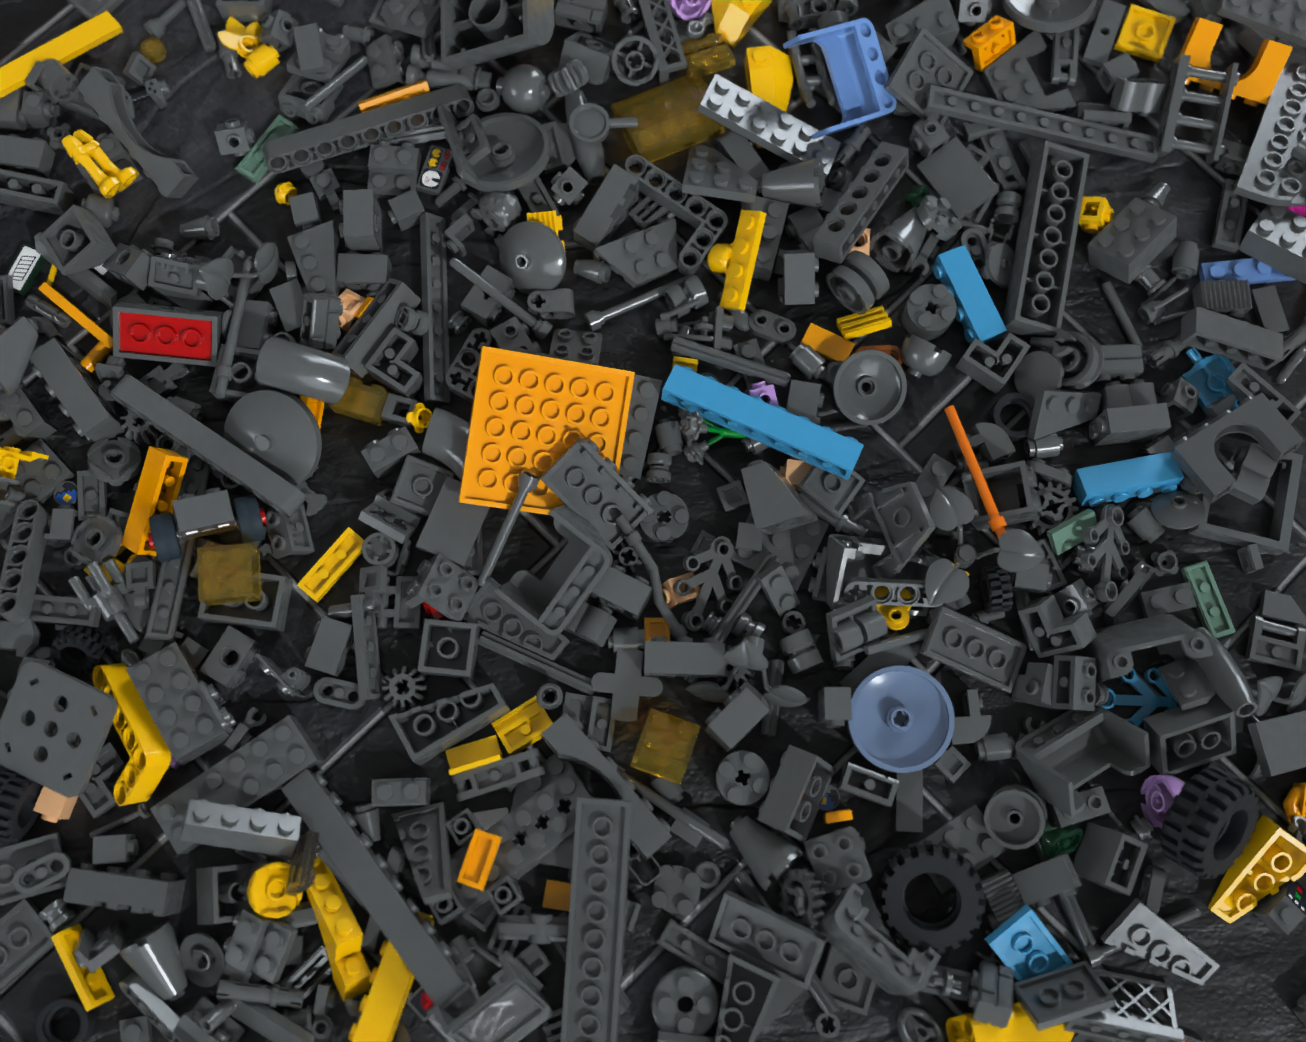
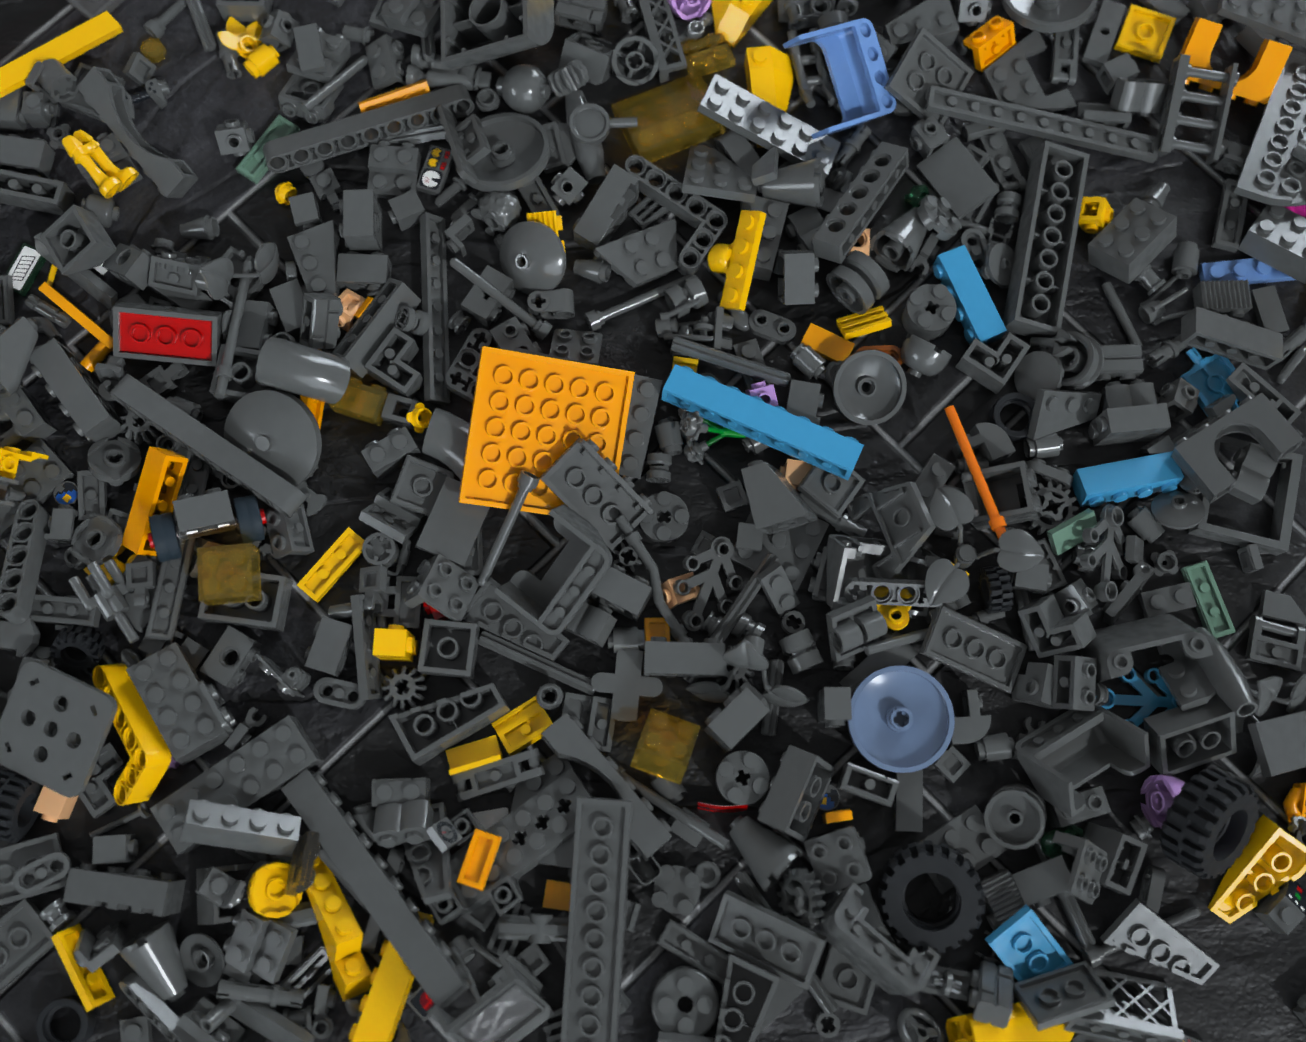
(220, 888): none -> dark grey bracket
(394, 644): none -> yellow brick
(402, 823): none -> dark grey brick
(444, 834): none -> dark grey tile
(723, 809): none -> red sticker
(765, 168): none -> dark grey tile
(1087, 866): none -> dark grey bracket
(1134, 549): none -> dark grey tile

